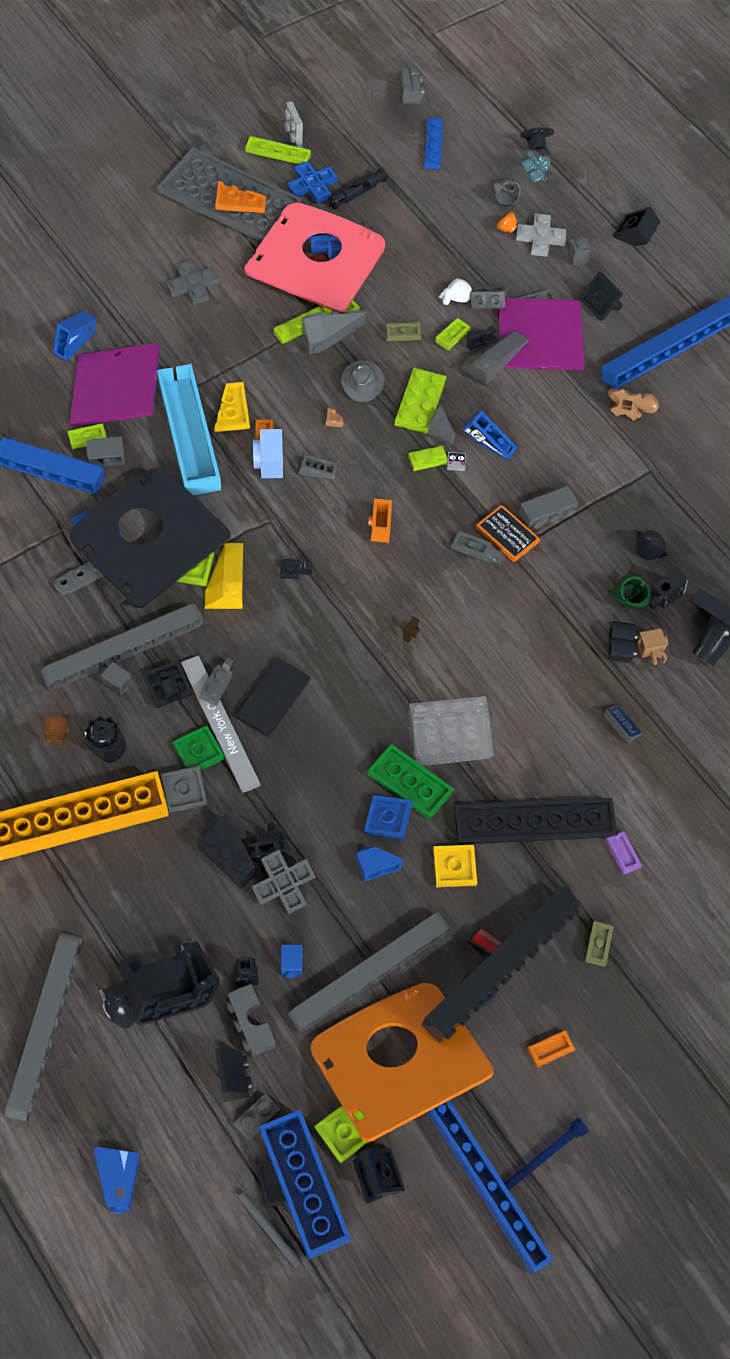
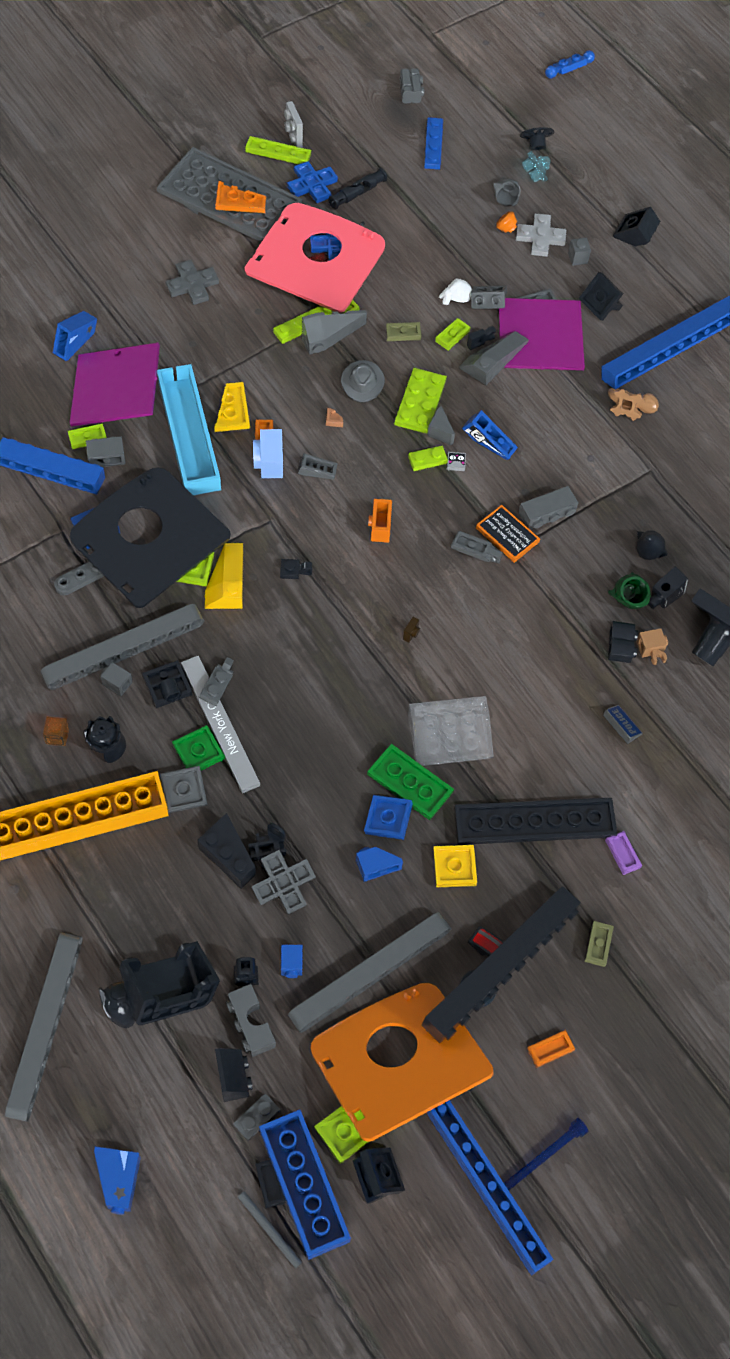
(273, 697): black tile -> none
(572, 63): none -> blue plate

